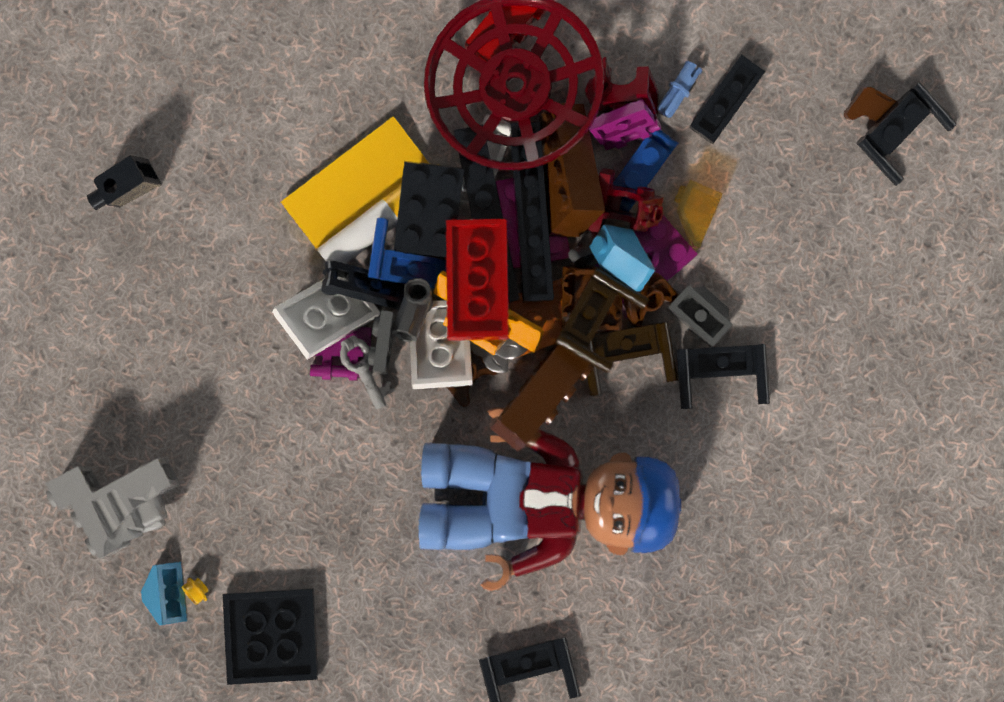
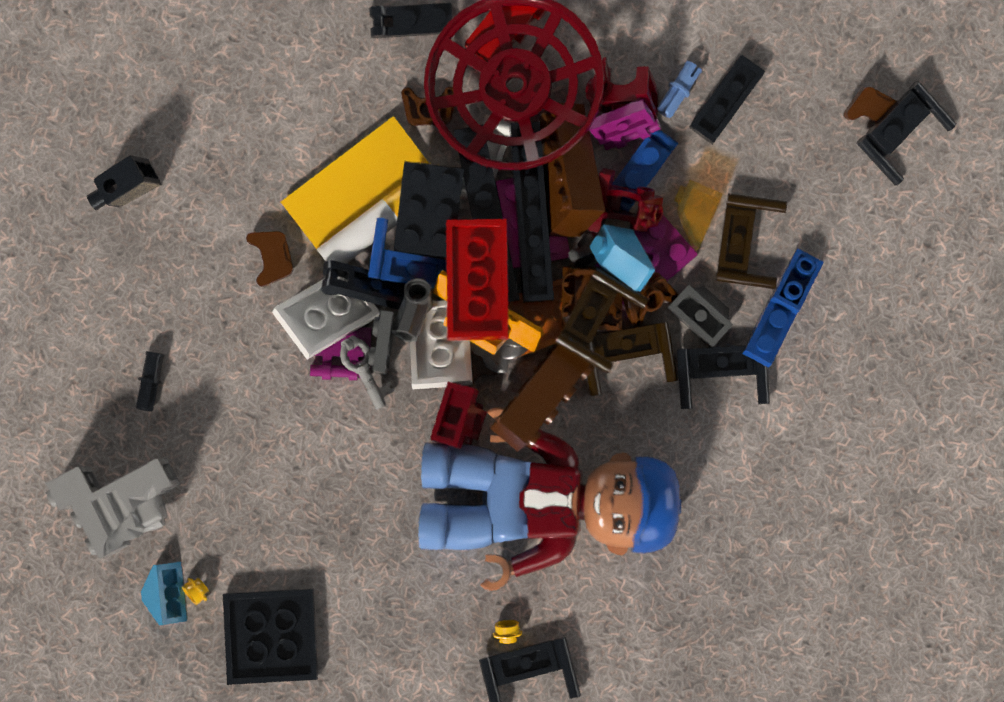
(149, 381): none -> black axle
(275, 256): none -> reddish brown piece
(410, 20): none -> black plate
(417, 110): none -> reddish brown piece
(458, 417): none -> dark red tile
(507, 634): none -> yellow plate
(737, 239): none -> dark brown plate
(782, 307): none -> blue slope

